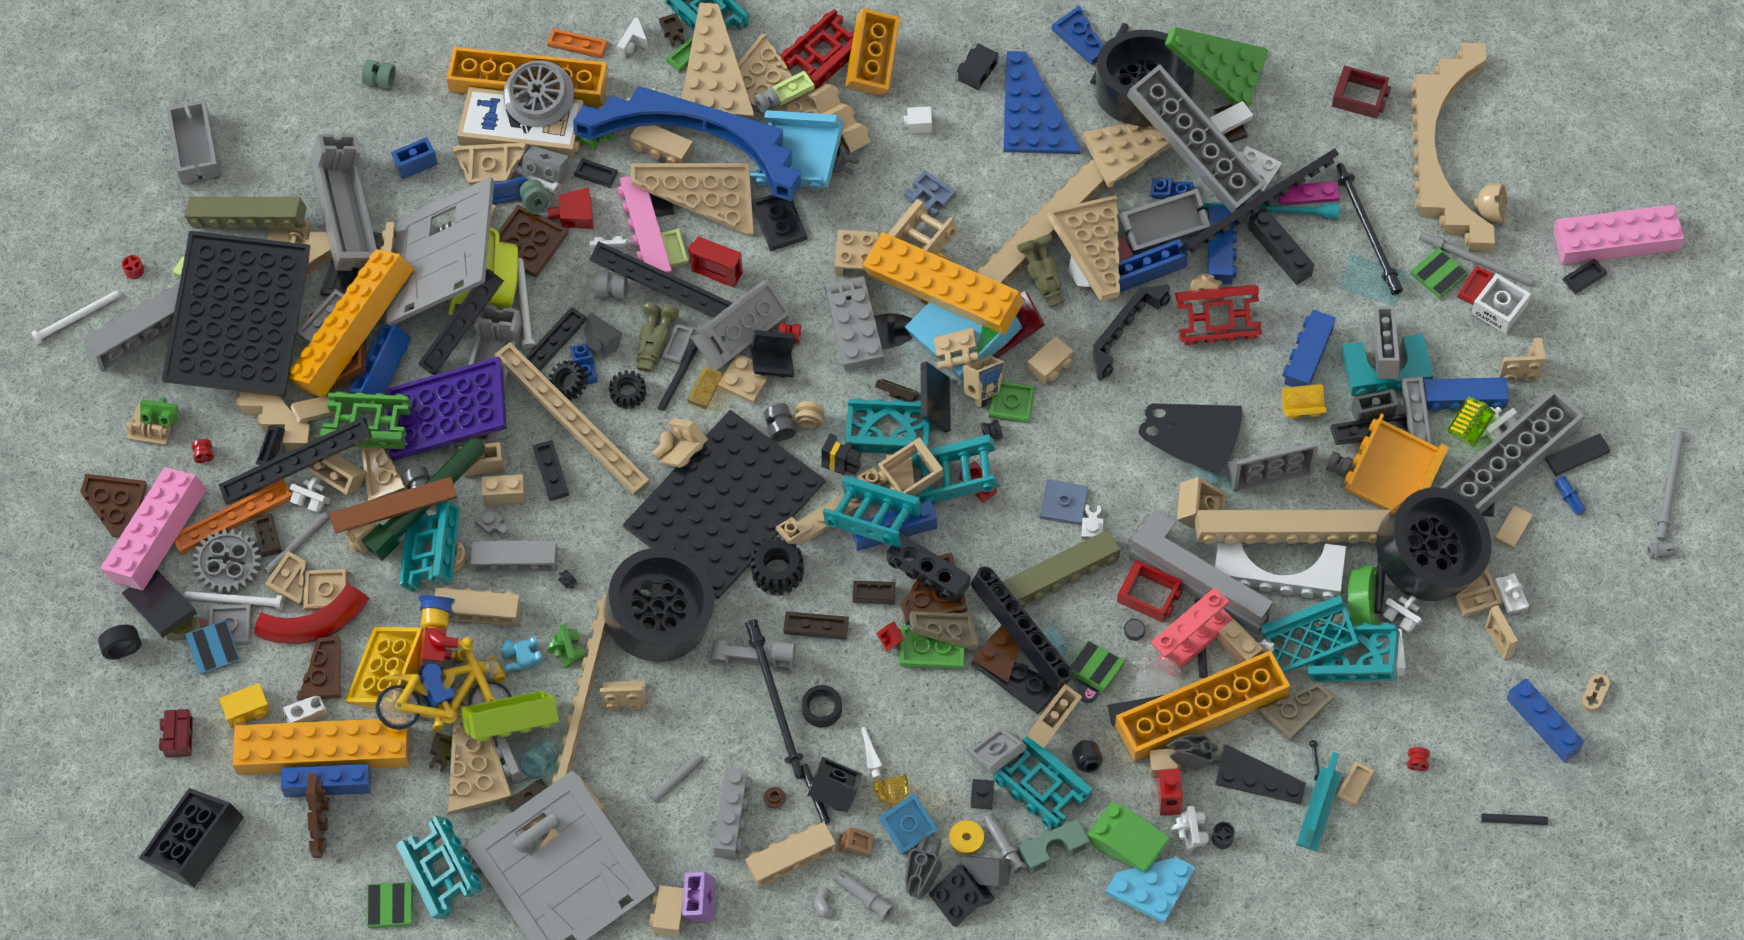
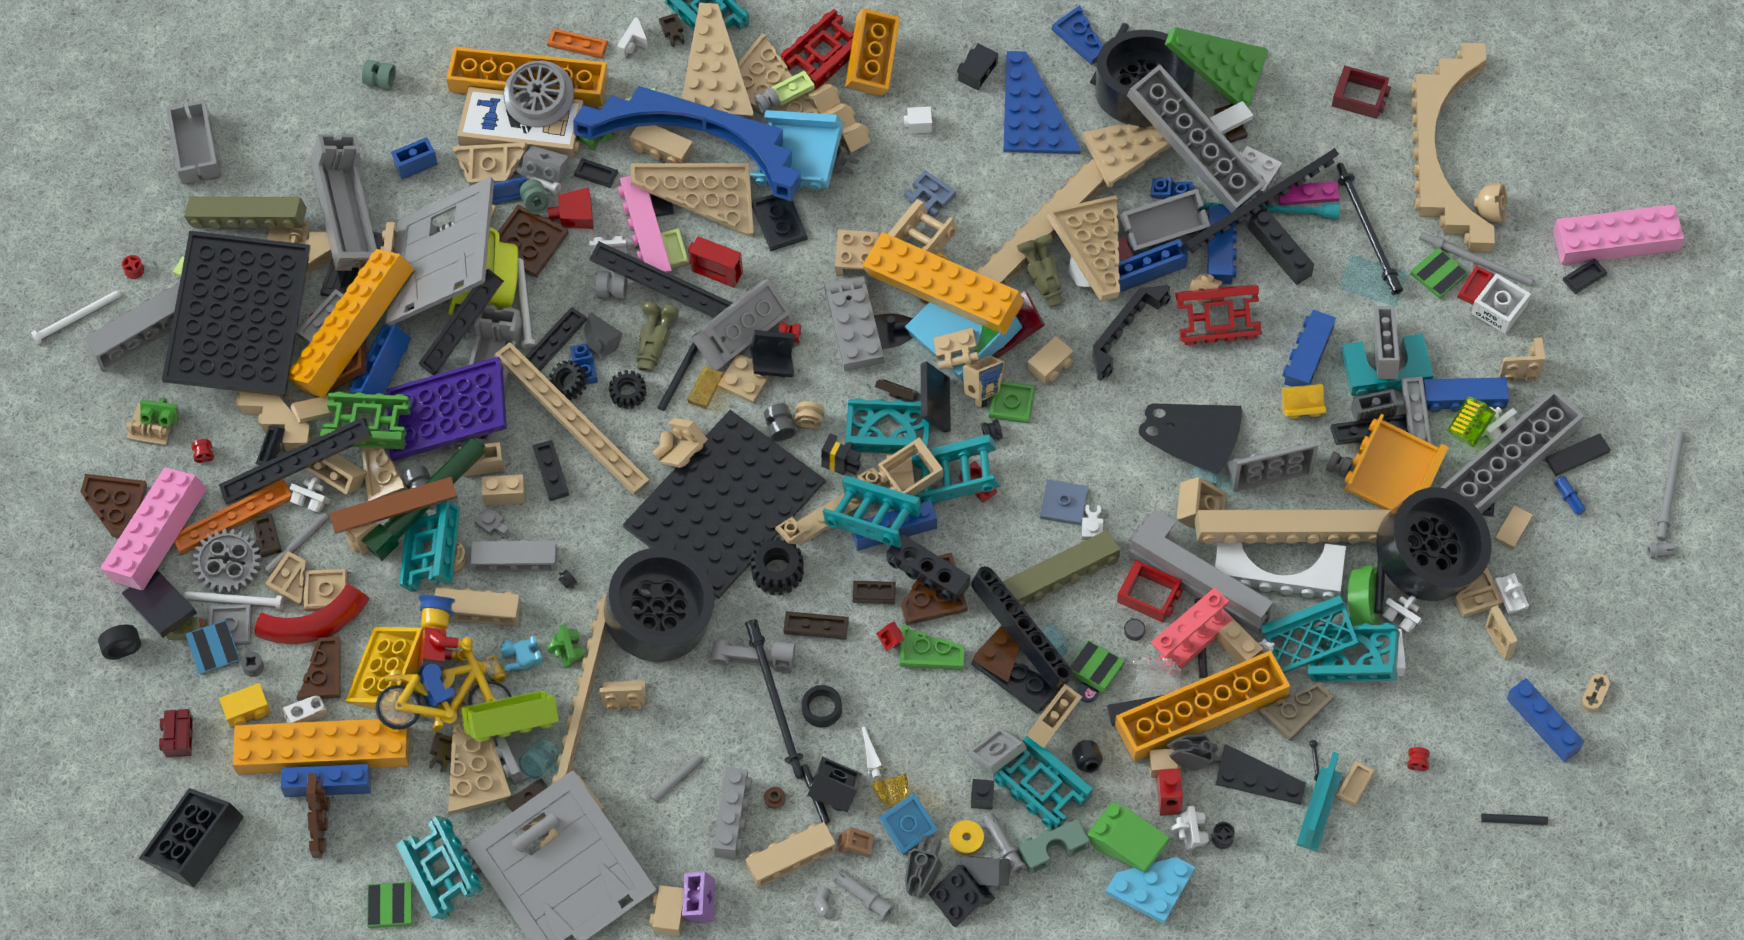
(249, 668): none -> dark grey wheel
(678, 344): light grey tile -> none
(680, 58): bright green tile -> none
(945, 627): dark tan wing -> none

